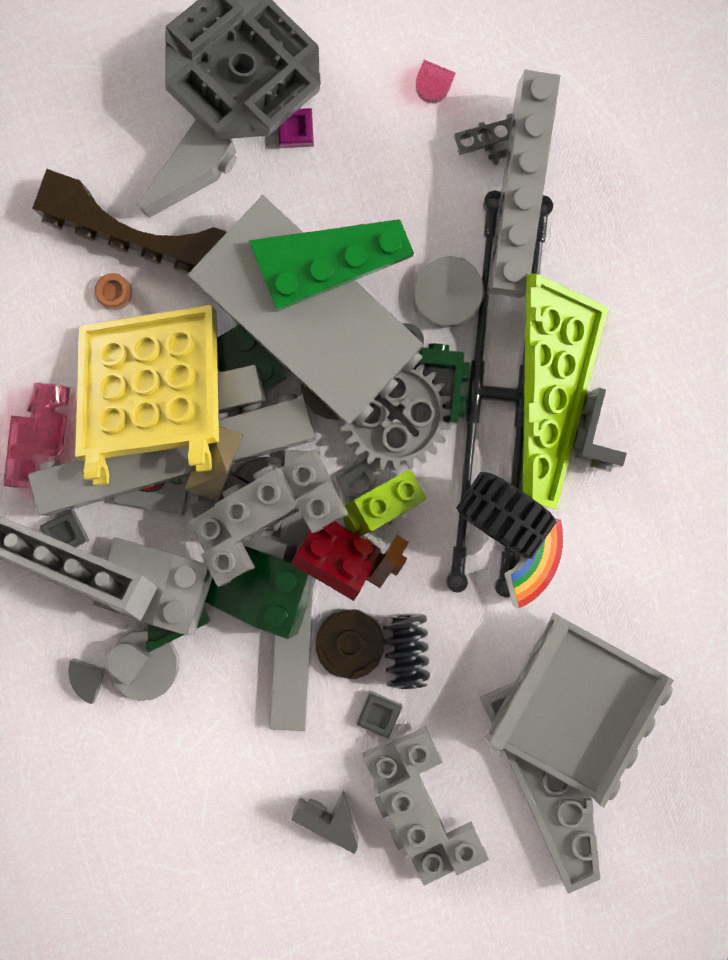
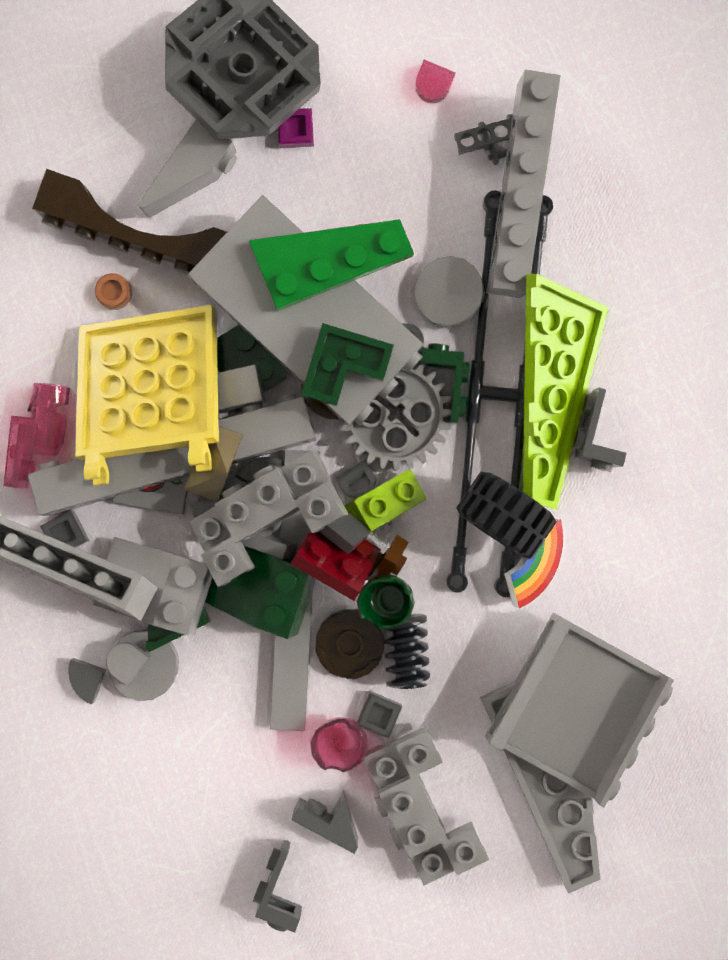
(277, 911): none -> dark grey bracket
(339, 744): none -> clear pink hair
(343, 352): none -> dark green plate
(346, 533): none -> dark grey tile
(385, 601): none -> dark green hair

